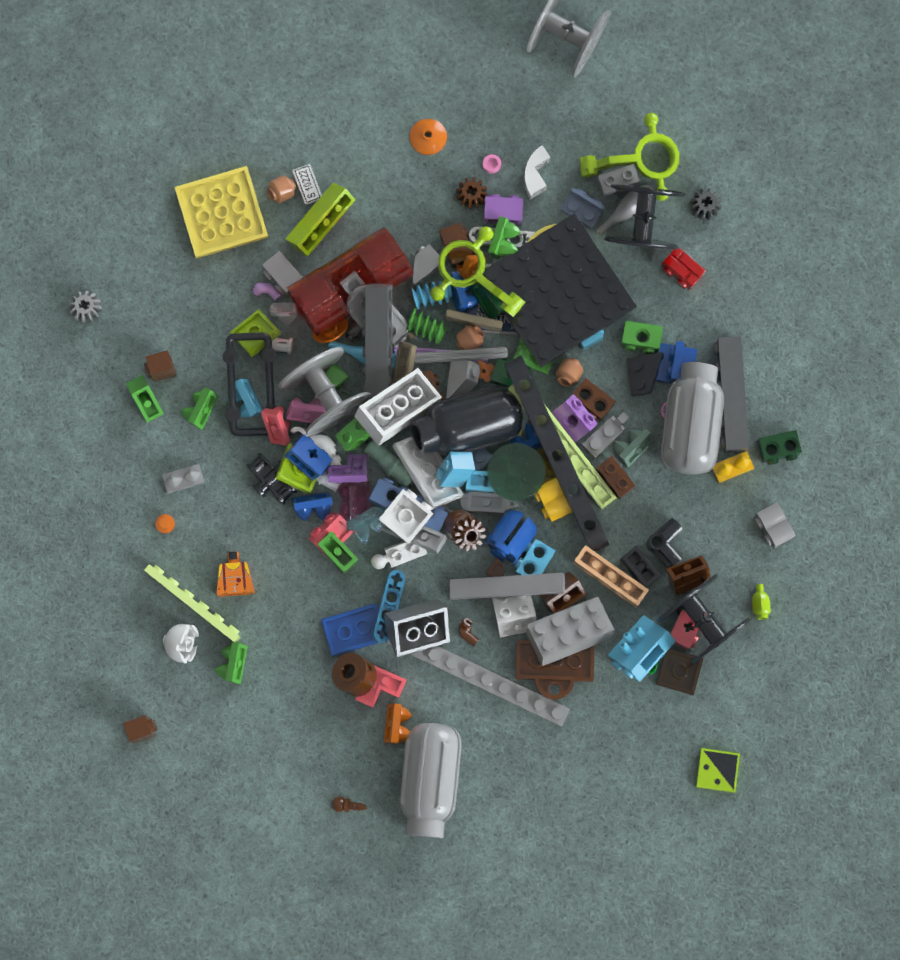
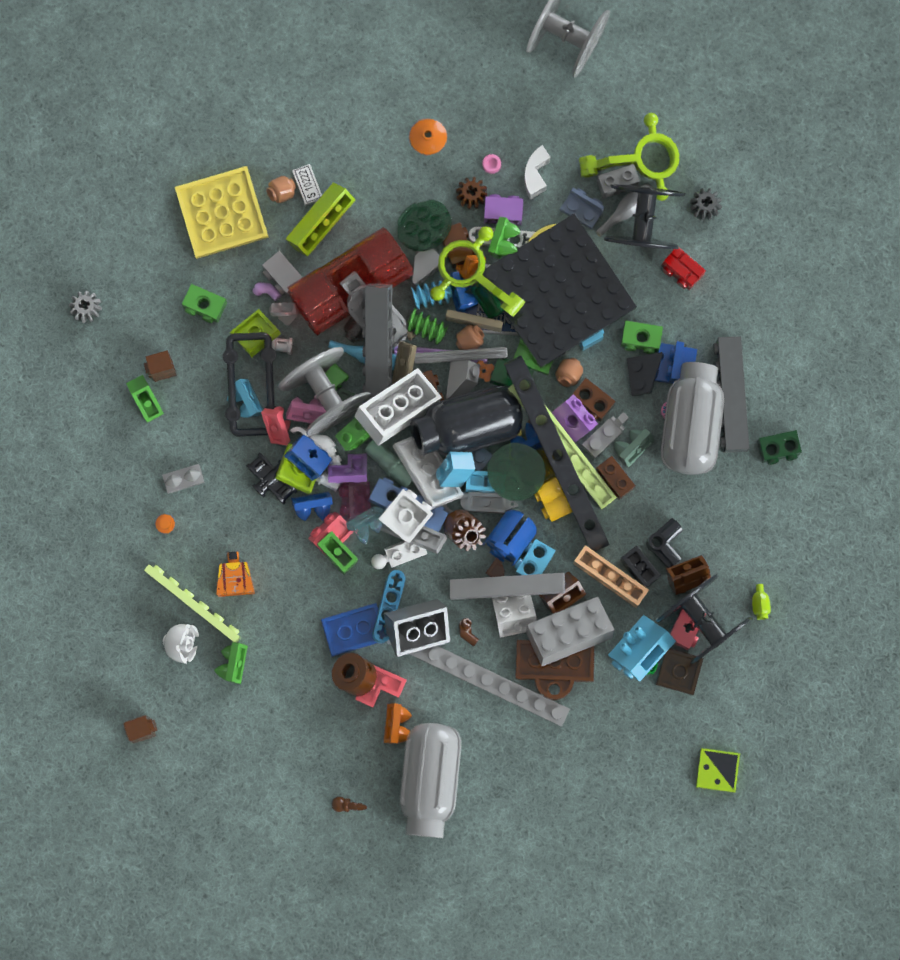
(197, 295): none -> bright green brick
(199, 414): bright green tile -> none
(332, 333): orange dish -> none
(424, 225): none -> clear green tile
(733, 467): yellow tile -> none
(774, 525): light grey brick -> none

